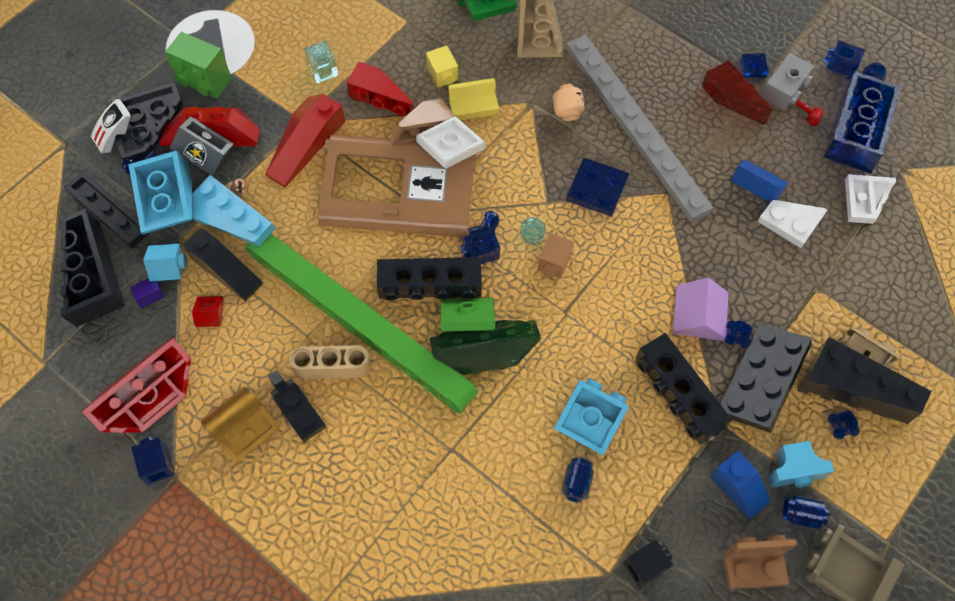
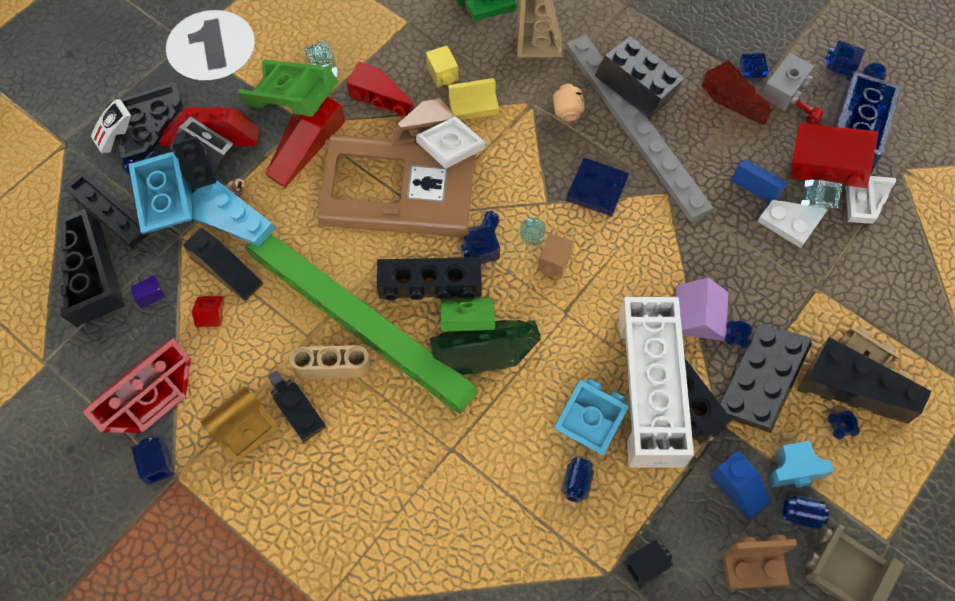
(165, 262): medium azure brick -> none
(193, 160): none -> black bracket
(198, 65): bright green brick -> none
(291, 85): none -> bright green piece
(639, 76): none -> black brick
(656, 383): none -> white plate
(822, 194): none -> clear light blue brick
(834, 154): none -> red slope

